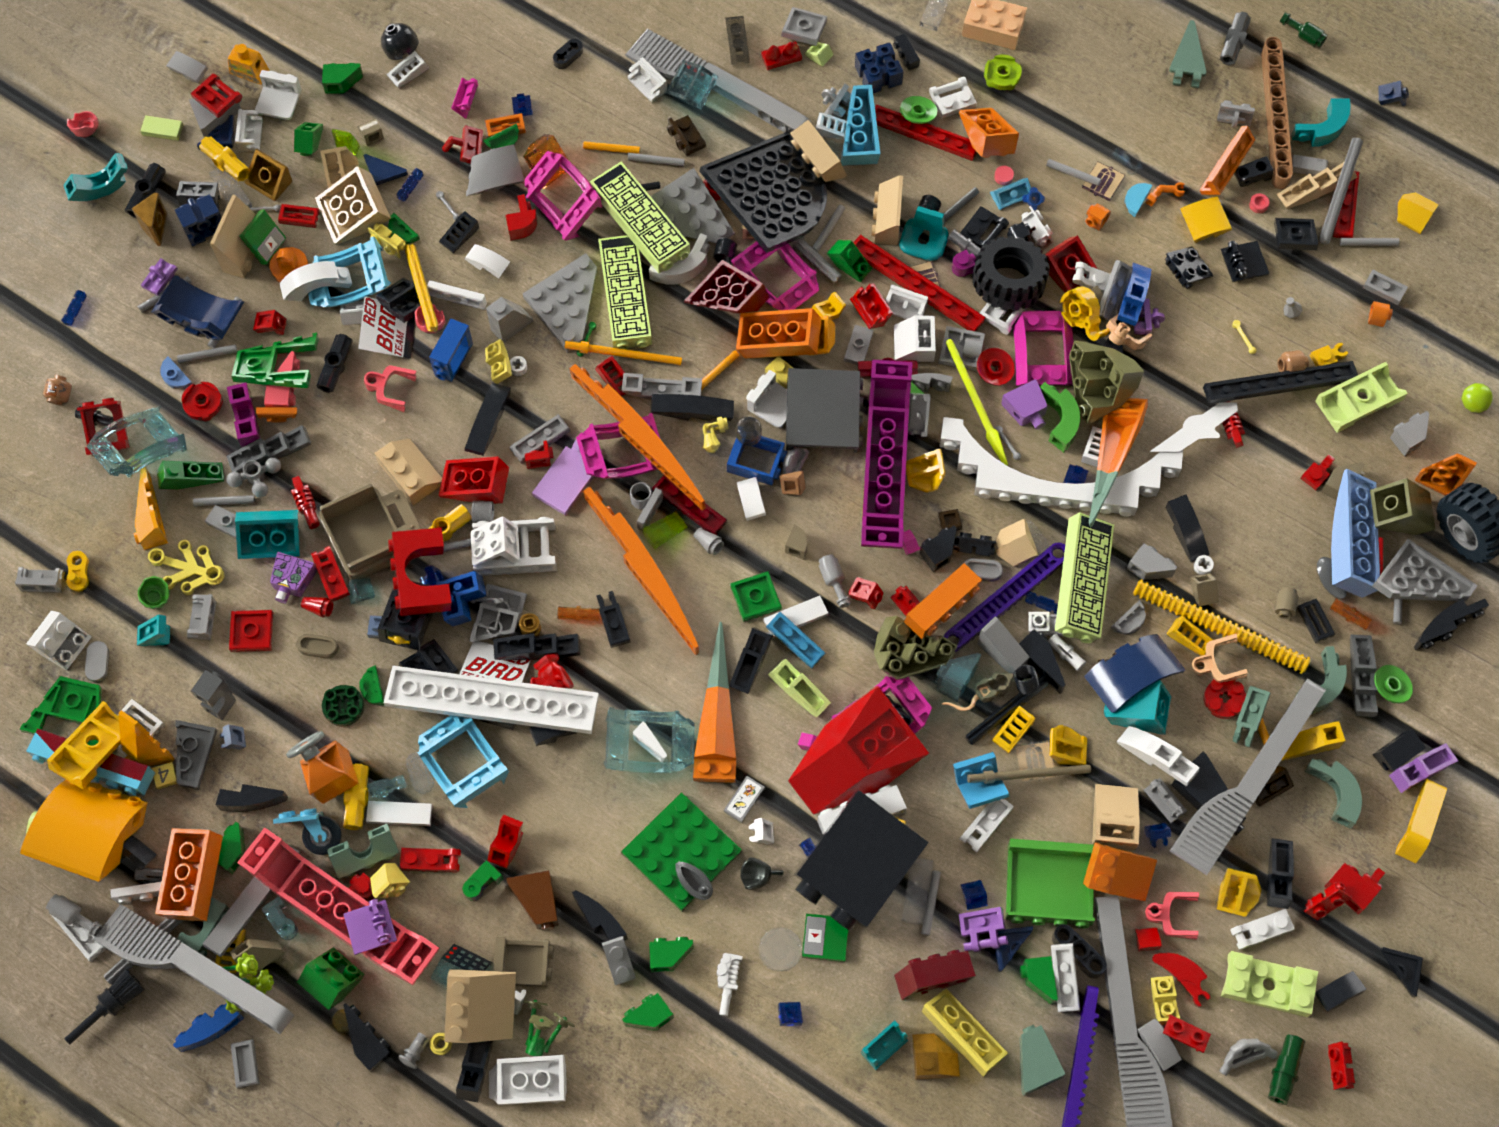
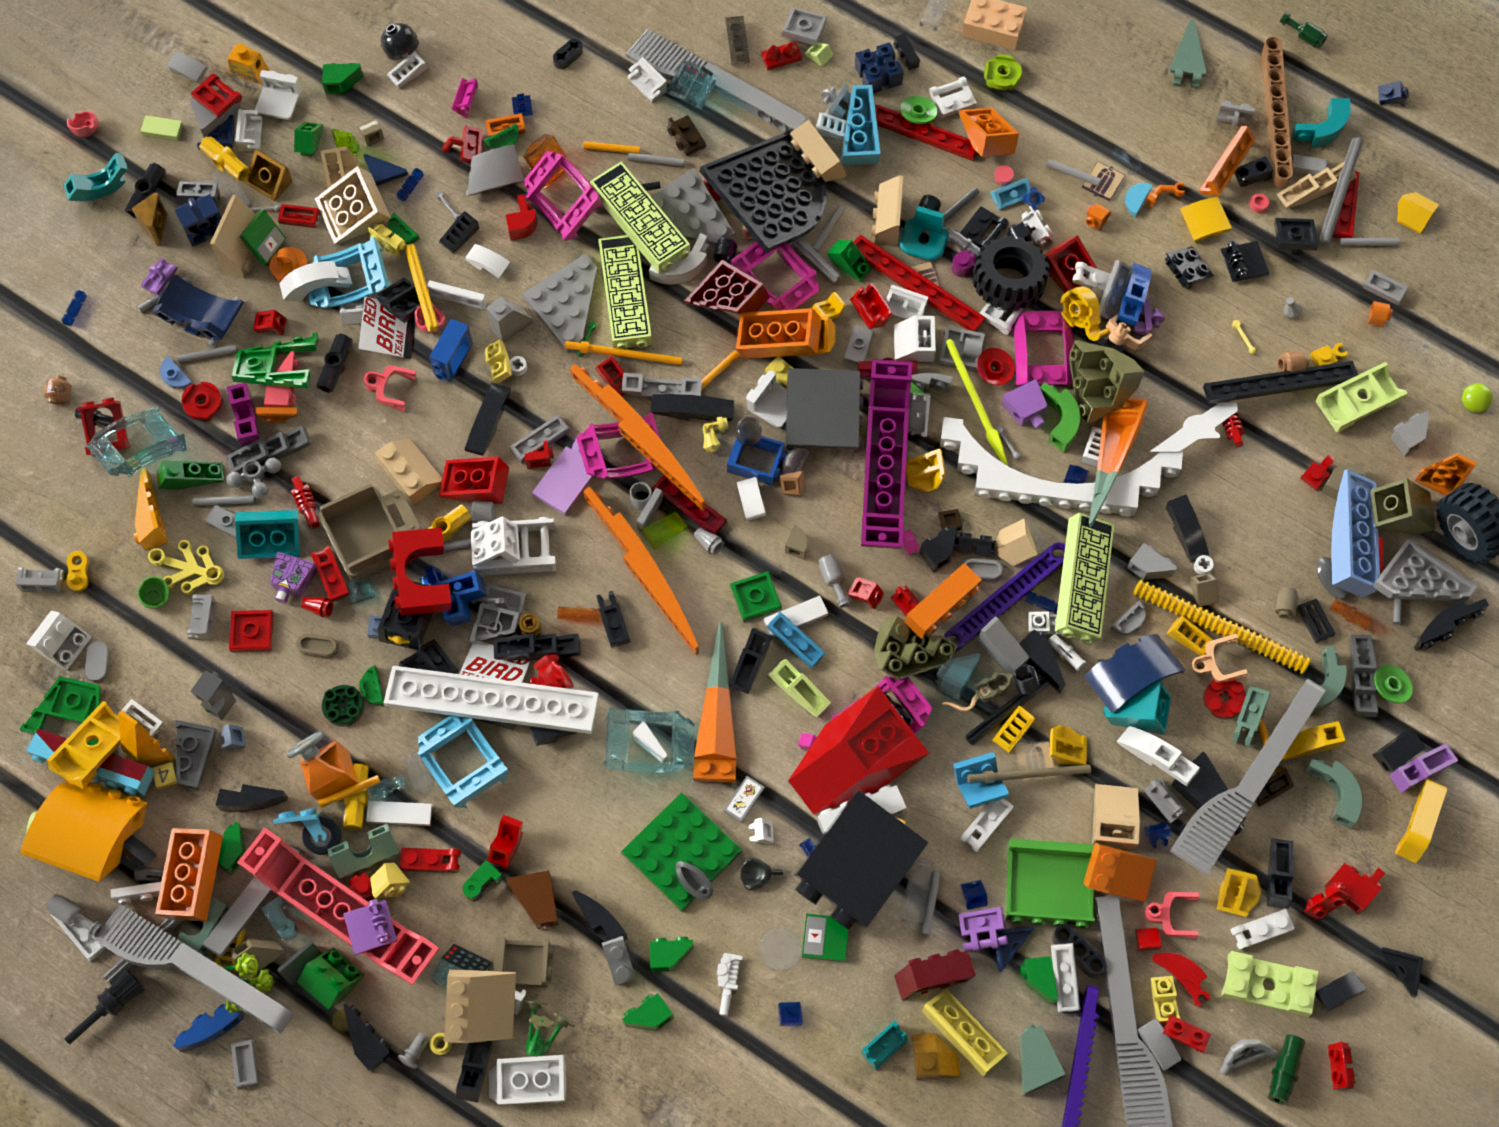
(153, 632): teal slope -> none
(295, 965): none -> dark grey slope
(349, 791): none -> light orange bar
(1235, 38): dark grey piece -> none

